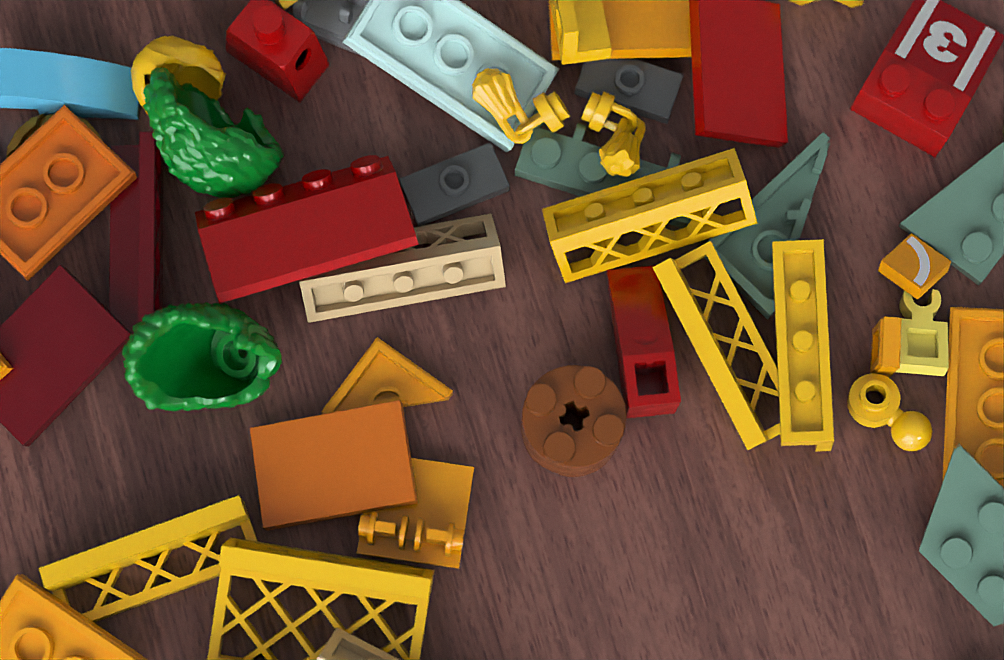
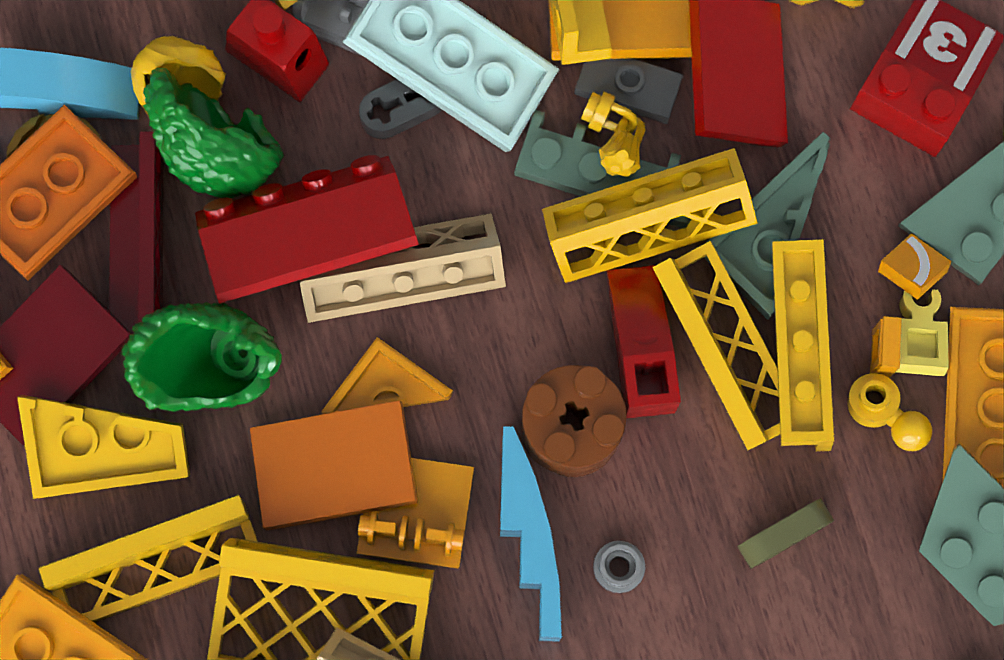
(97, 449): none -> yellow wing
(401, 118): none -> dark grey beam
(454, 184): dark grey plate -> none
(497, 95): yellow piece -> none
(526, 518): none -> medium azure slope
(627, 552): none -> light grey plate
(785, 533): none -> olive beam

